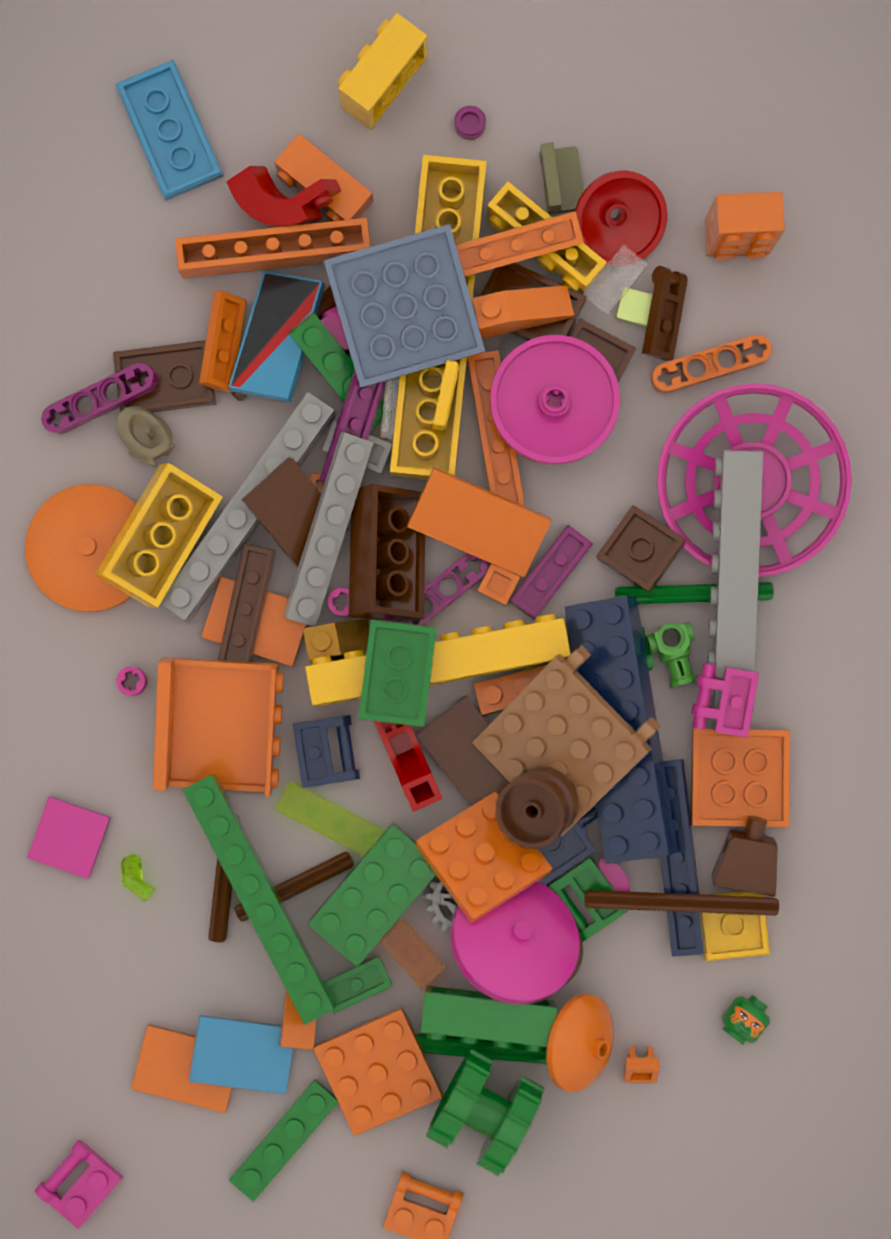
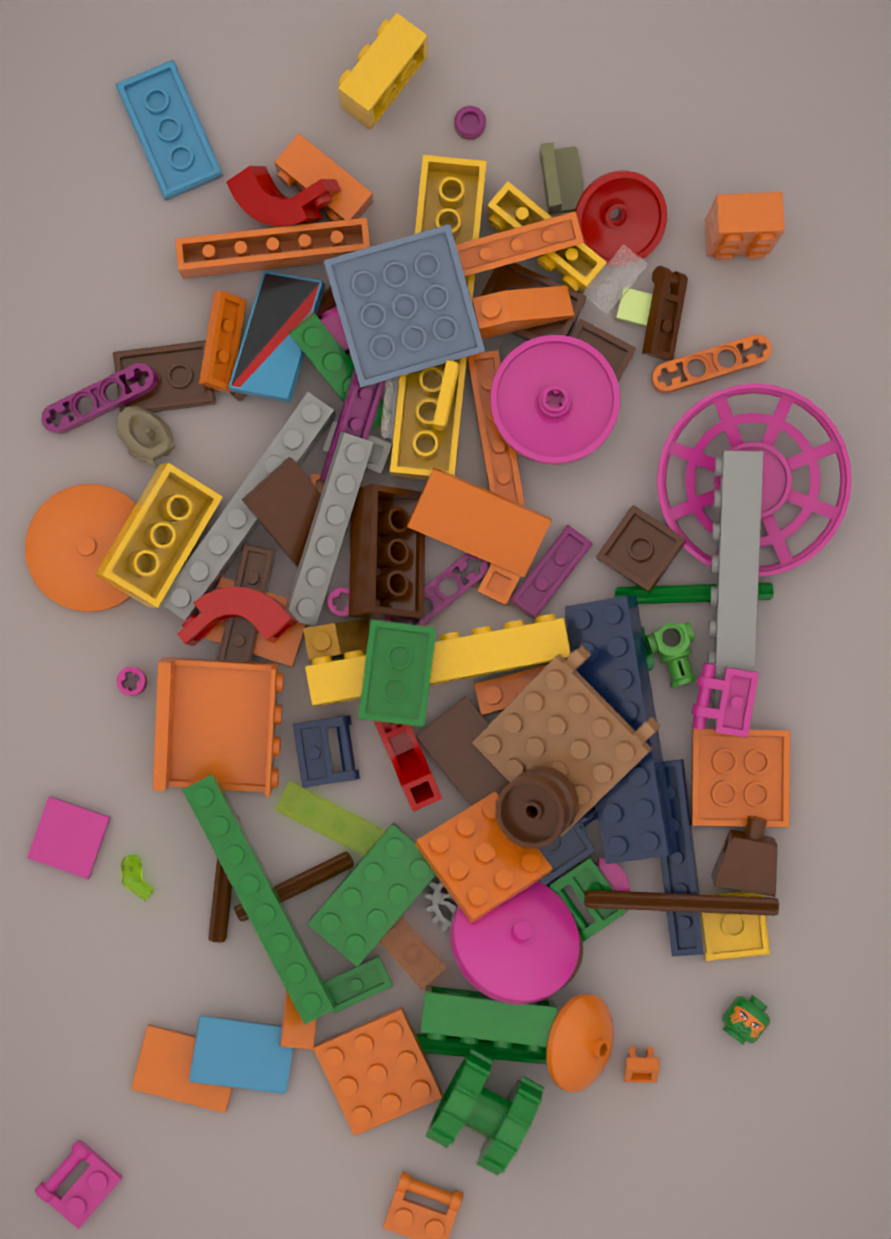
(263, 611): none -> red arch
(284, 1140): green plate -> none

